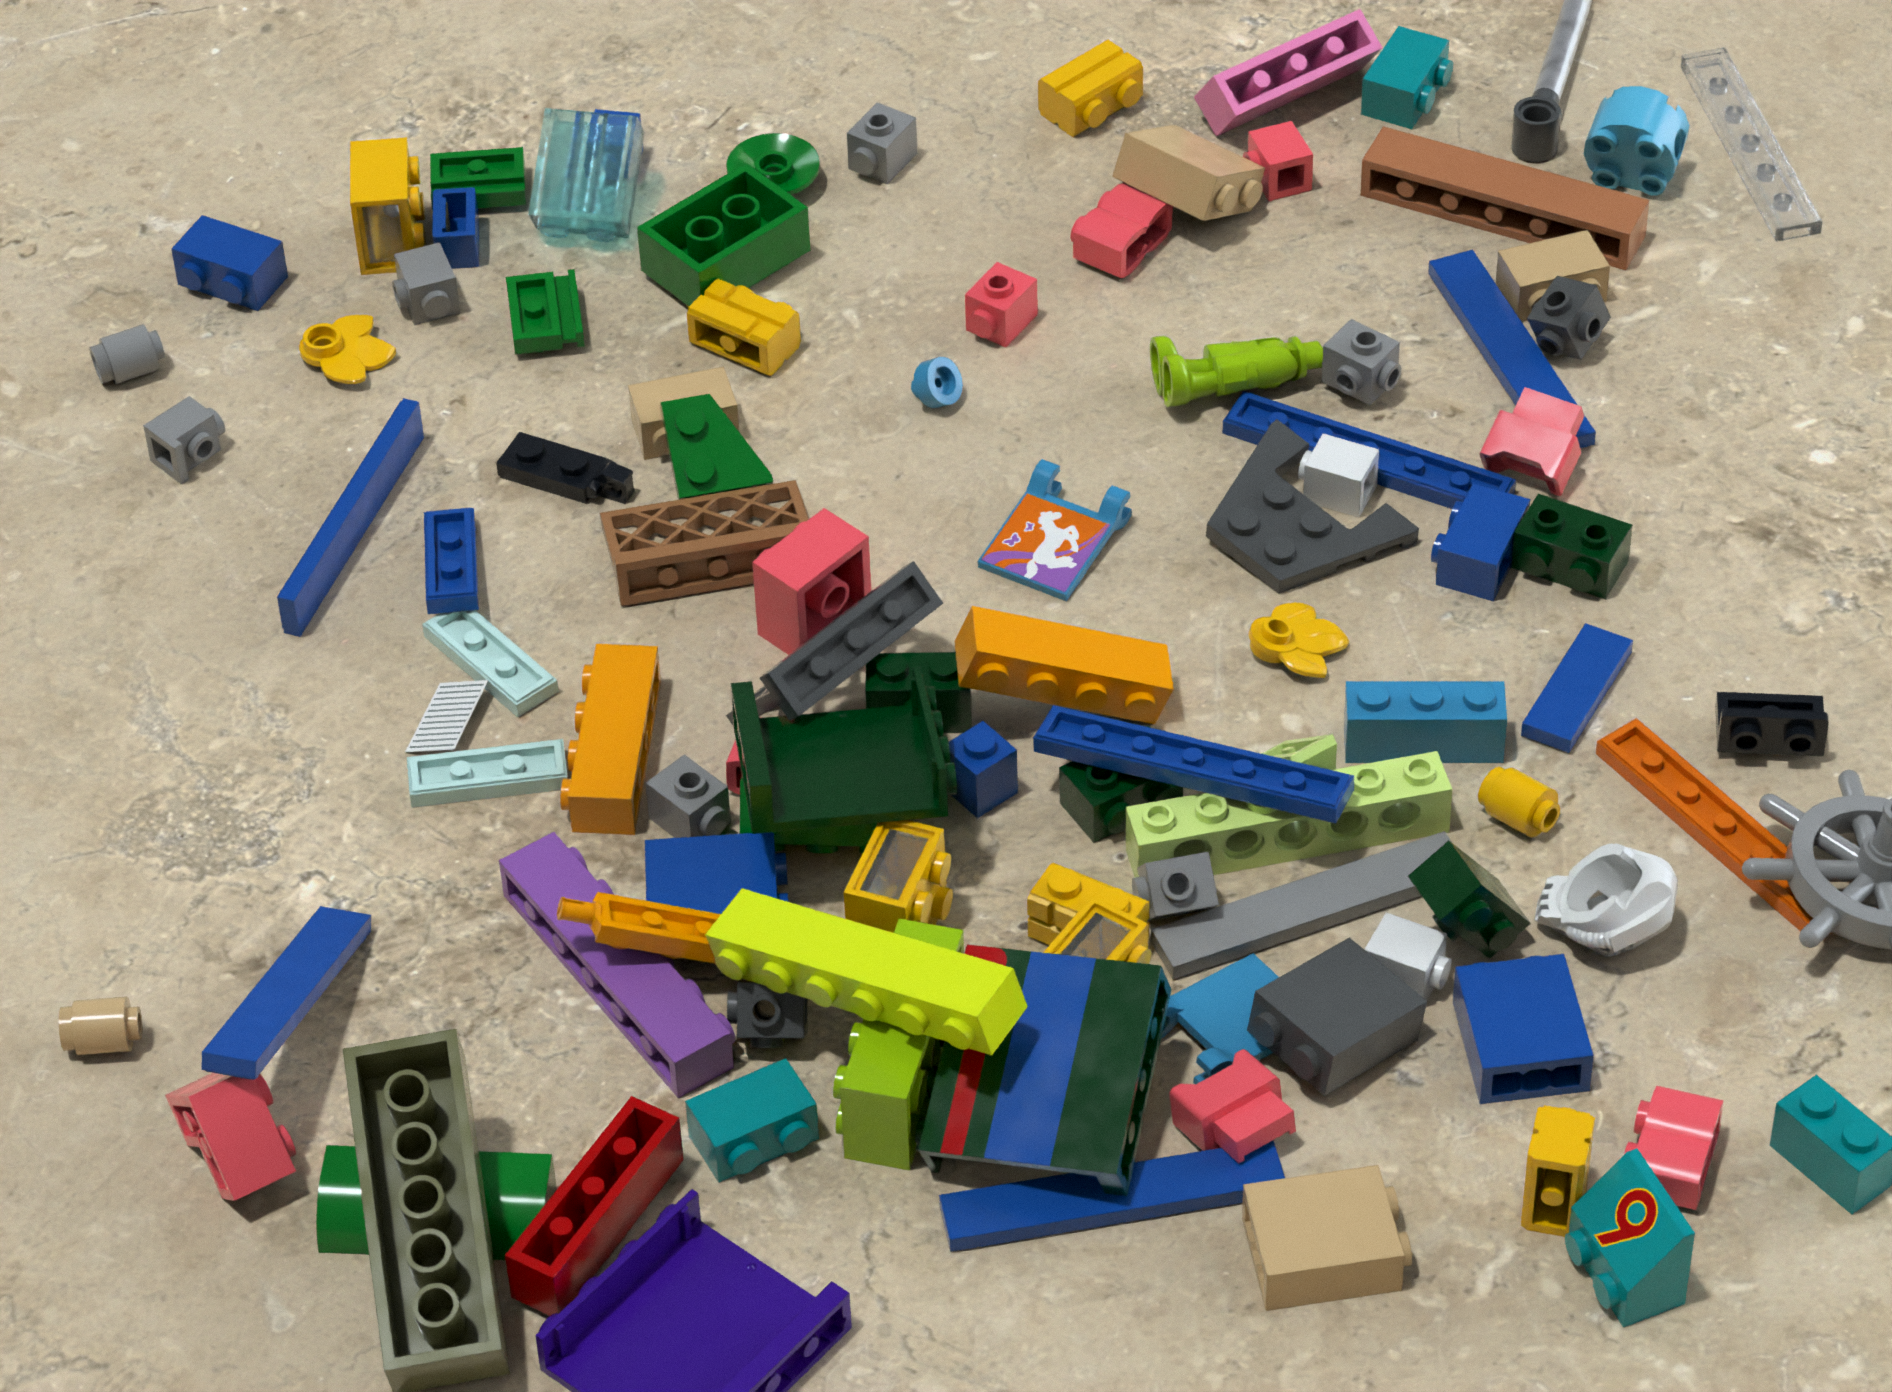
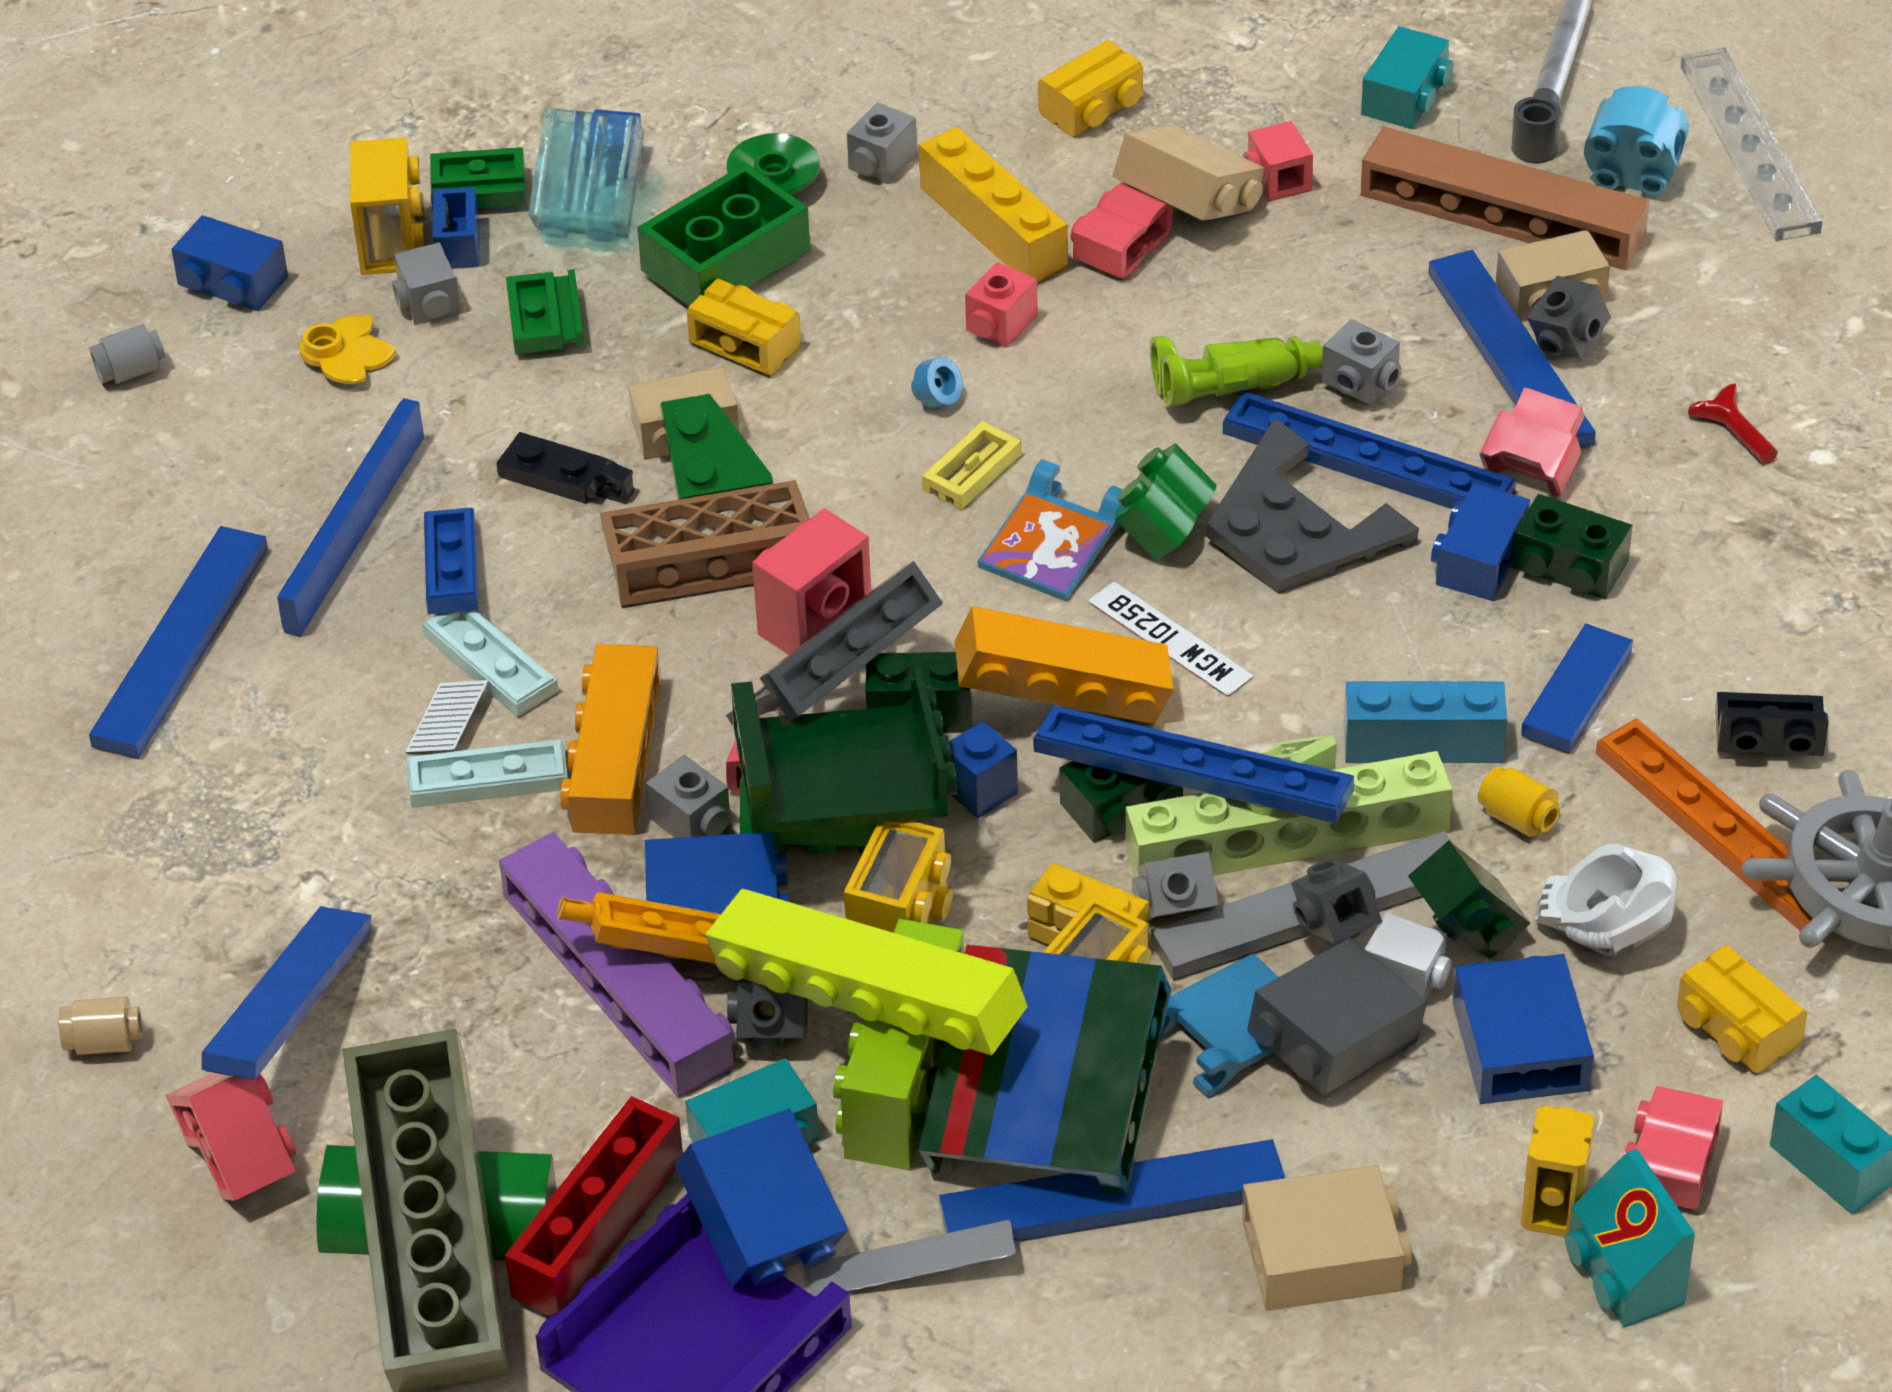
(178, 642): none -> blue tile
(183, 438): light grey brick -> none
(761, 1199): none -> blue brick
(914, 1258): none -> light grey sticker
(979, 468): none -> light yellow tile
(993, 205): none -> yellow brick
(1164, 500): none -> green brick
(1181, 644): none -> white sticker
(1233, 1108): coral piece -> none
(1287, 72): bright pink brick -> none
(1296, 639): yellow plate -> none
(1335, 901): none -> dark grey brick
(1340, 474): white brick -> none
(1725, 410): none -> red piece
(1741, 1009): none -> yellow brick

